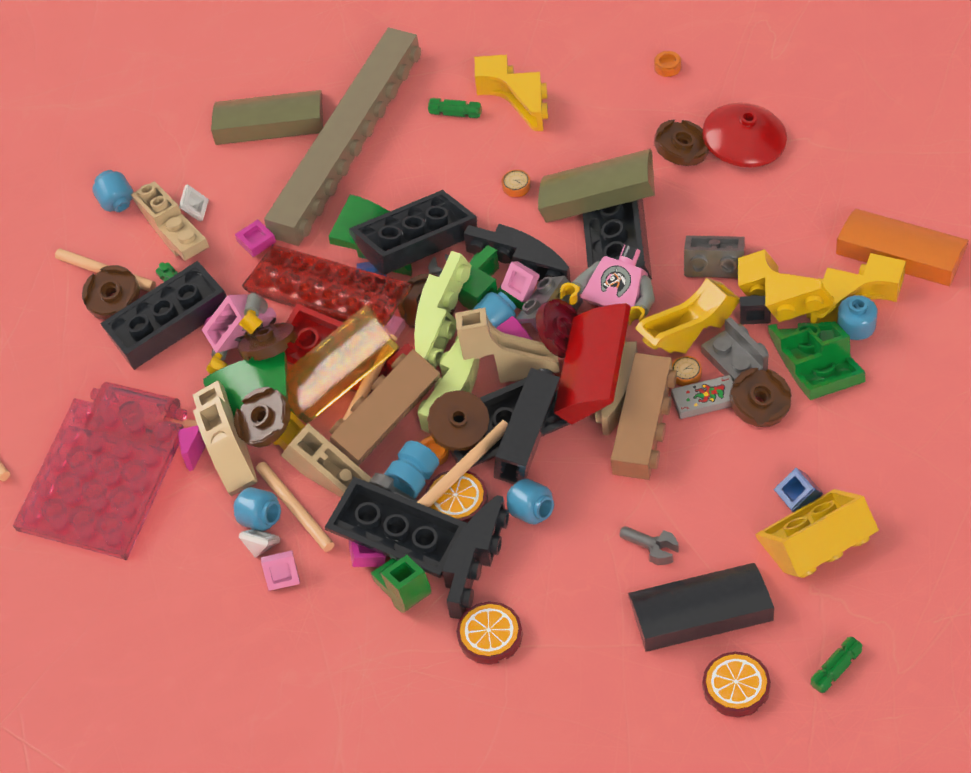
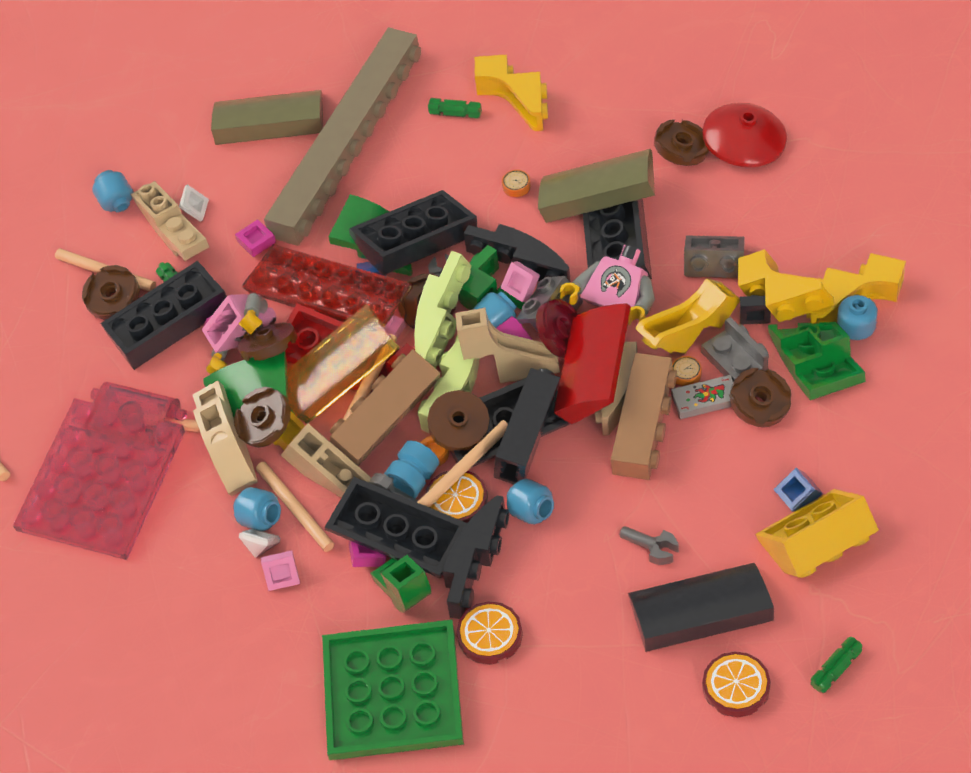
(191, 445): dark pink slope -> none
(391, 690): none -> green plate
(667, 63): orange tile -> none
(926, 251): orange slope -> none

